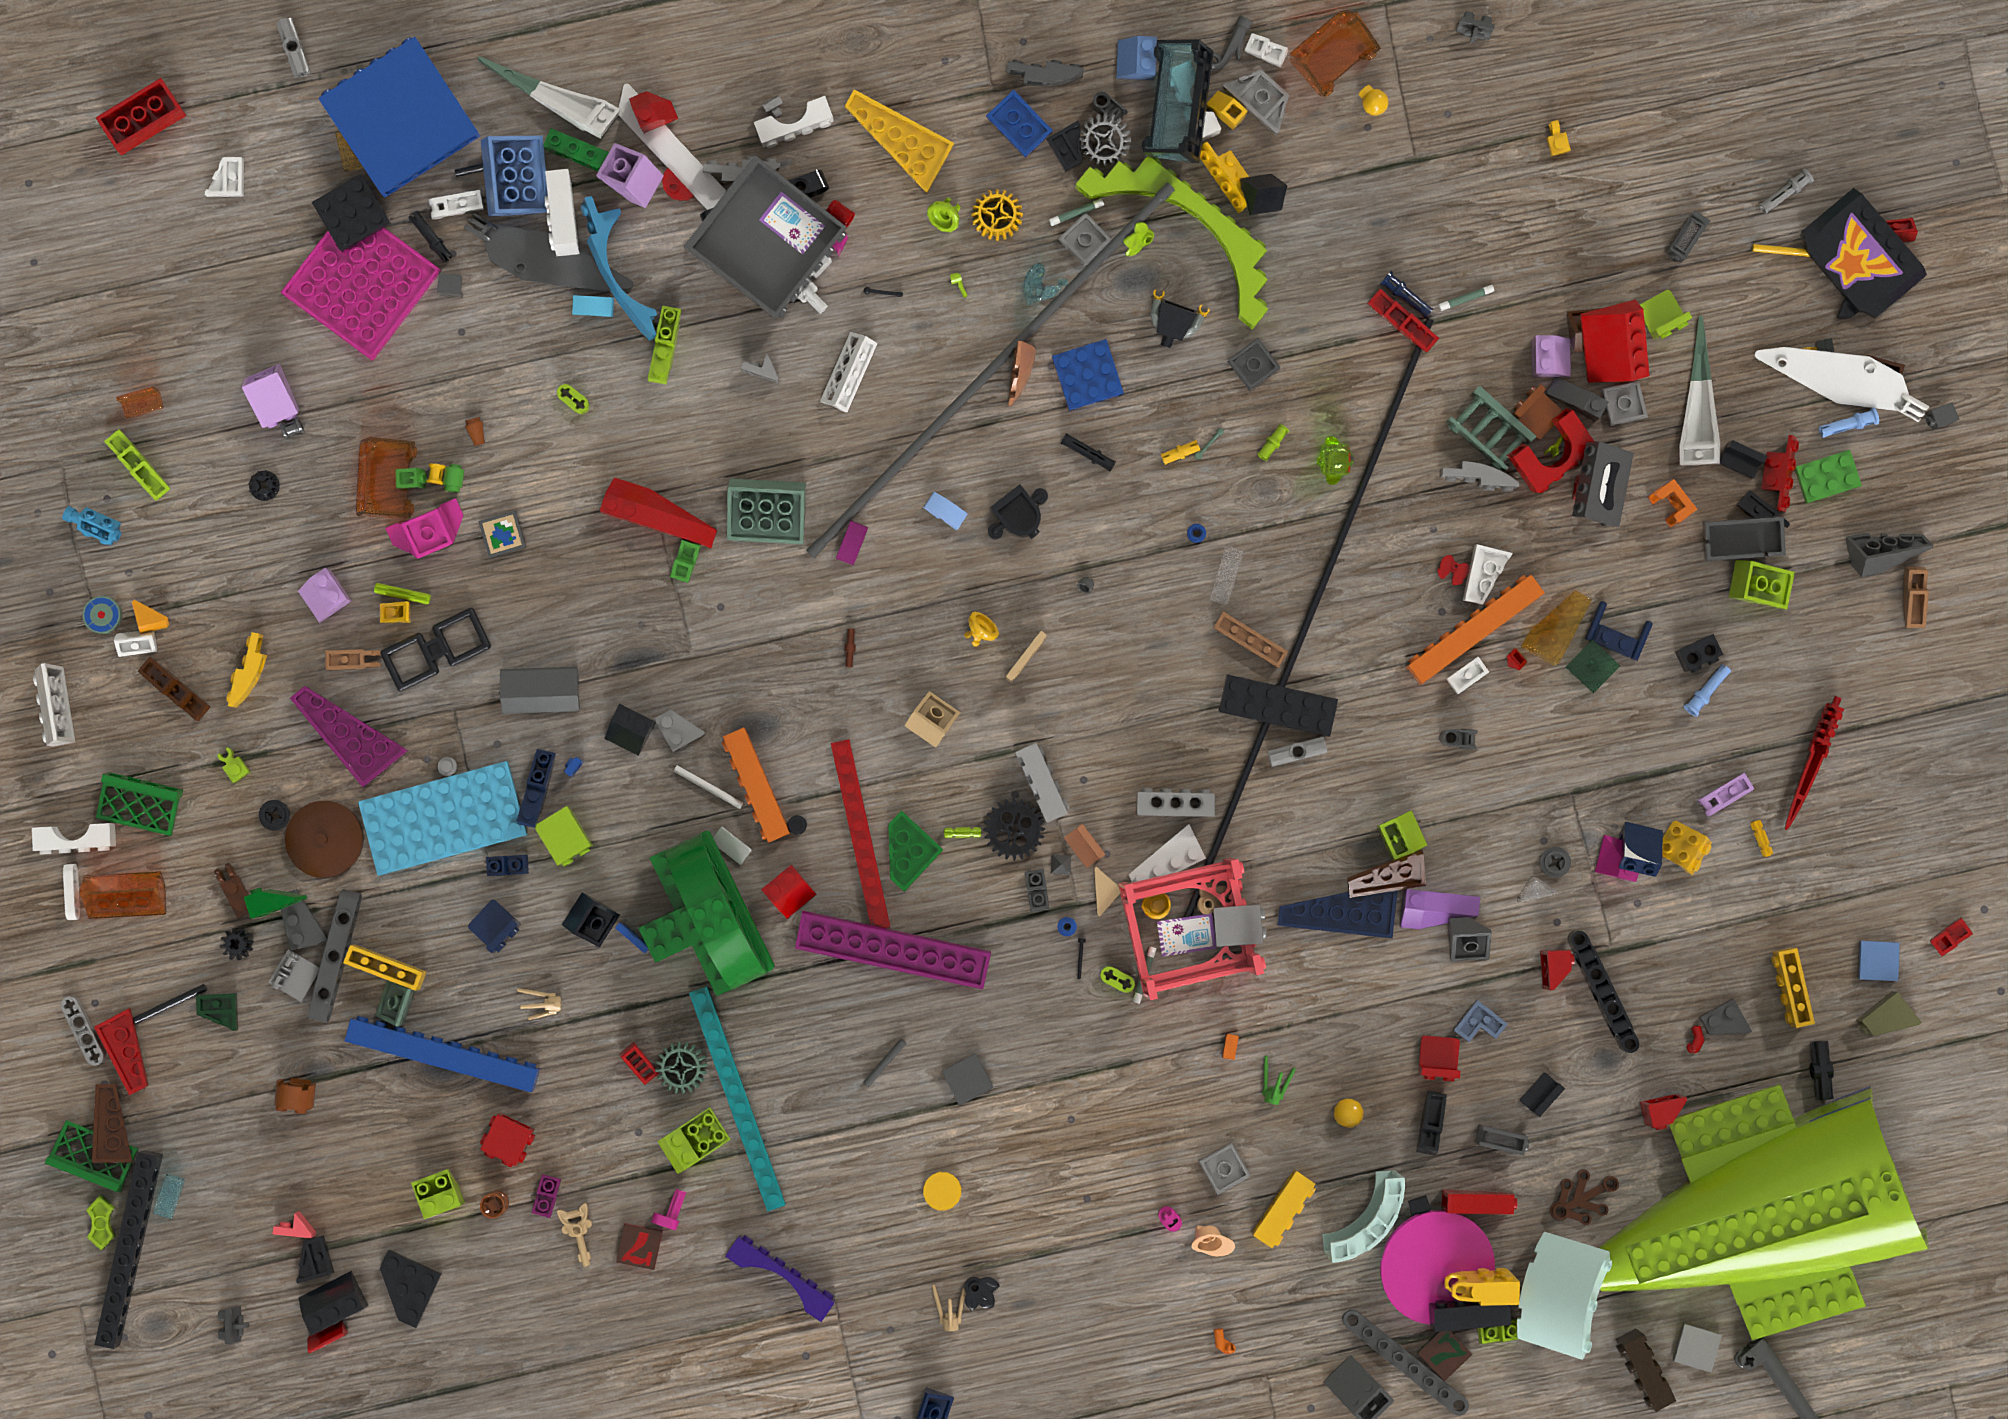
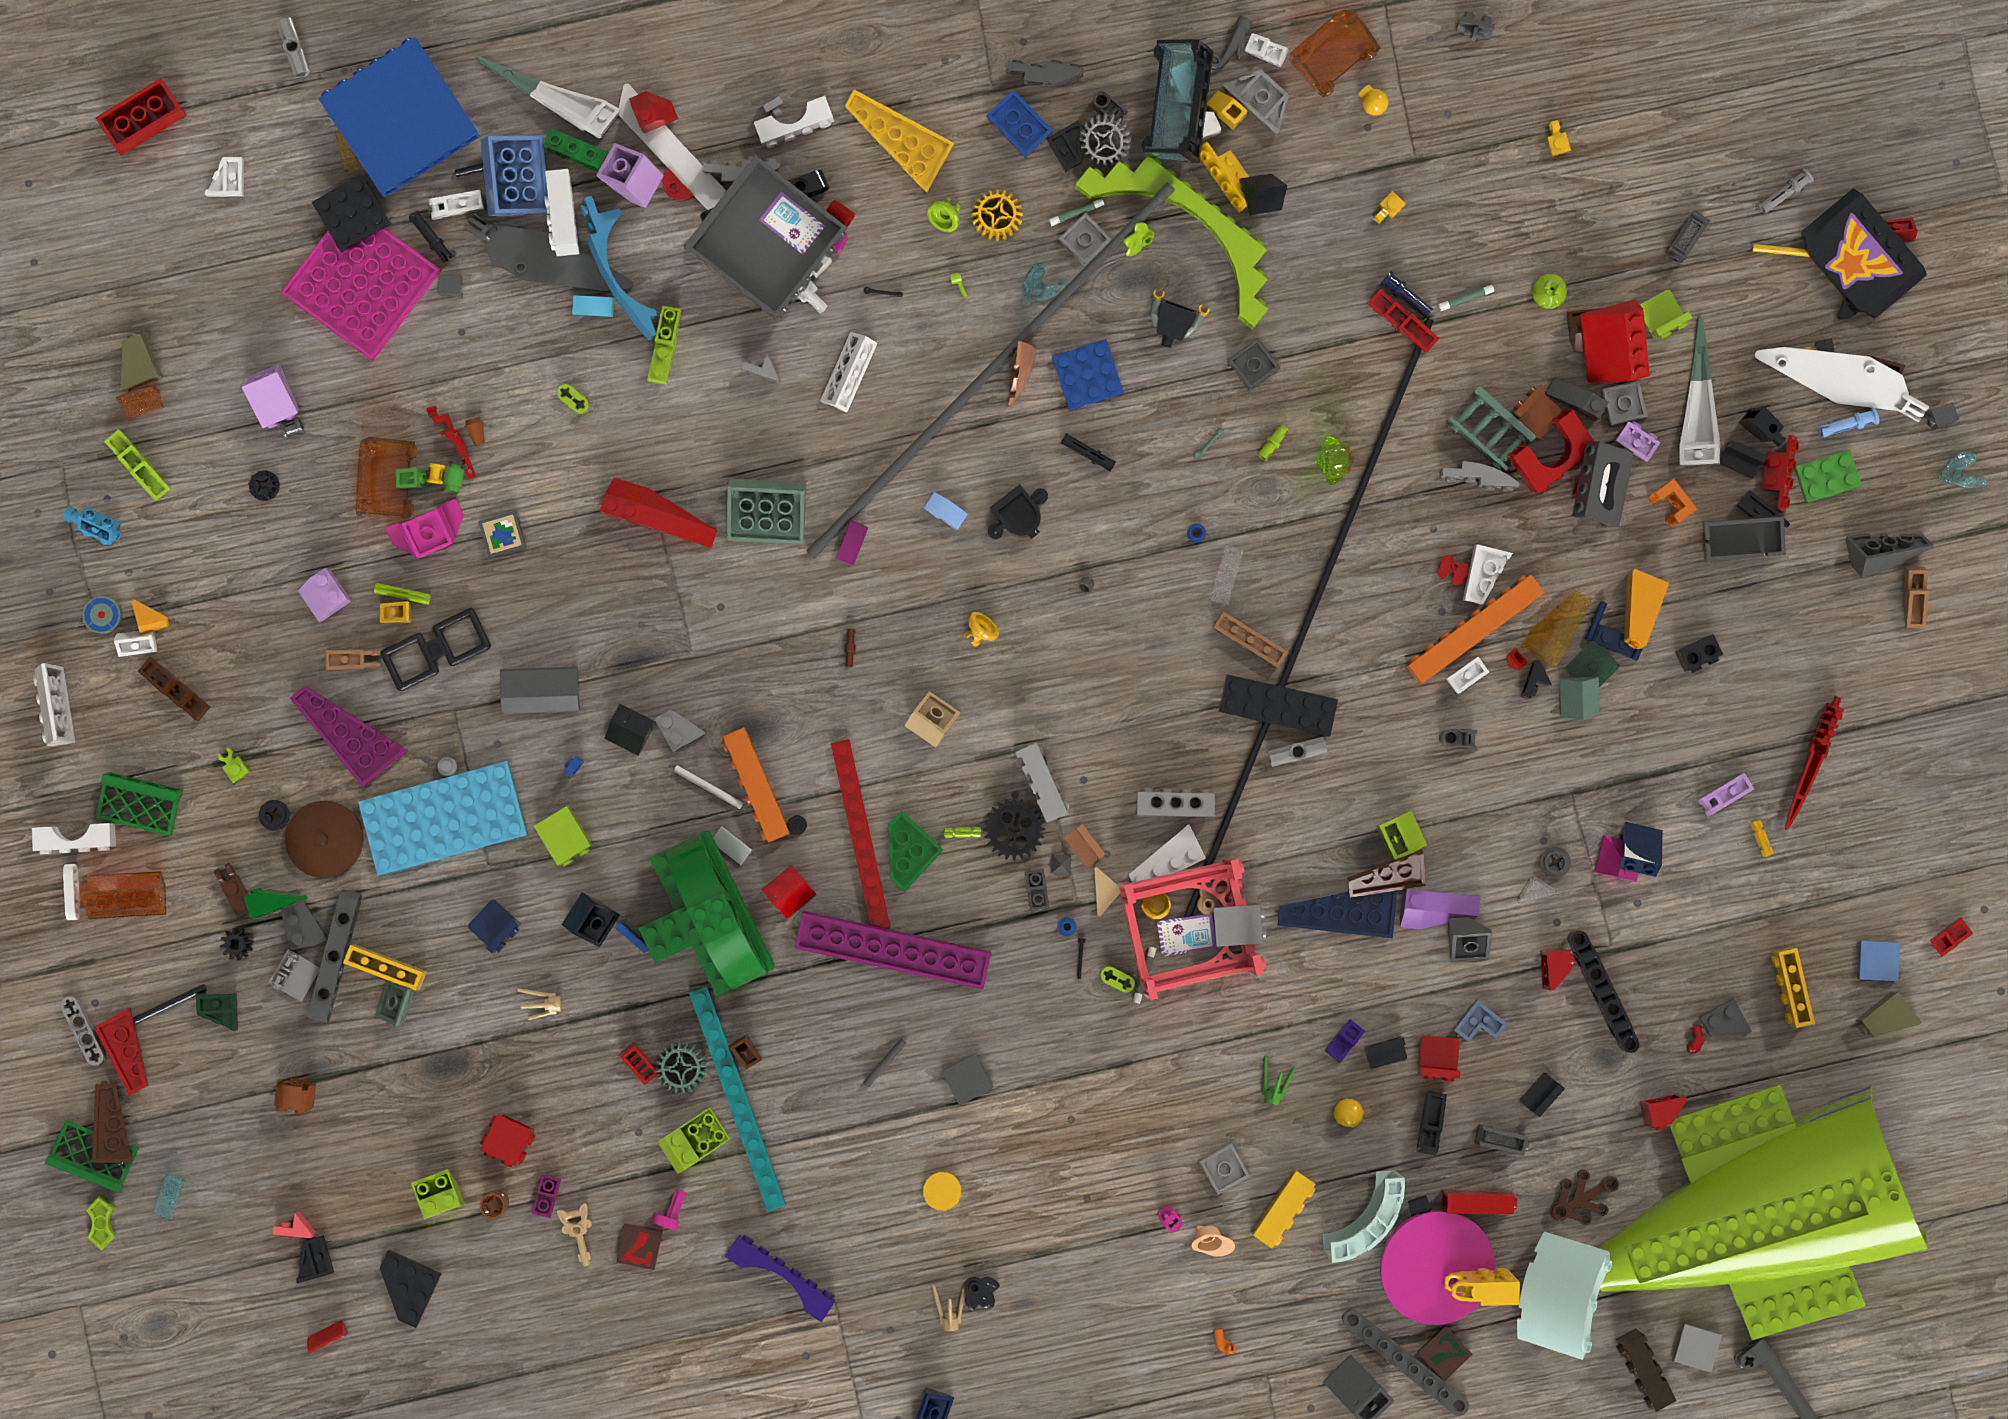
(128, 1249): black brick -> none
(137, 364): none -> olive slope
(233, 1324): dark grey hips -> none
(246, 679): yellow slope -> none
(331, 1303): black slope -> none
(437, 419): none -> red piece
(442, 1054): blue brick -> none
(507, 865): dark blue slope -> none
(536, 788): dark blue slope -> none
(685, 561): bright green slope -> none
(745, 1051): none -> reddish brown slope
(1030, 651): tan tile -> none
(1136, 58): medium blue slope -> none
(1180, 452): yellow pin -> none
(1230, 1046): orange piece -> none
(1344, 1040): none -> dark purple slope
(1386, 1052): none -> black panel
(1390, 206): none -> yellow plate
(1467, 1315): black brick -> none
(1498, 1333): lime slope -> none
(1536, 675): none -> black slope
(1545, 296): none -> lime hair
(1551, 356): lavender slope -> none
(1553, 449): lime hand -> none
(1579, 697): none -> sand green slope
(1638, 441): none -> lavender bracket
(1643, 604): none -> light orange slope
(1685, 846): yellow bracket -> none
(1702, 697): light blue pin -> none
(1761, 584): lime slope -> none
(1763, 425): none -> black torso
(1821, 1070): black piece -> none
(1959, 463): none -> clear light blue helmet

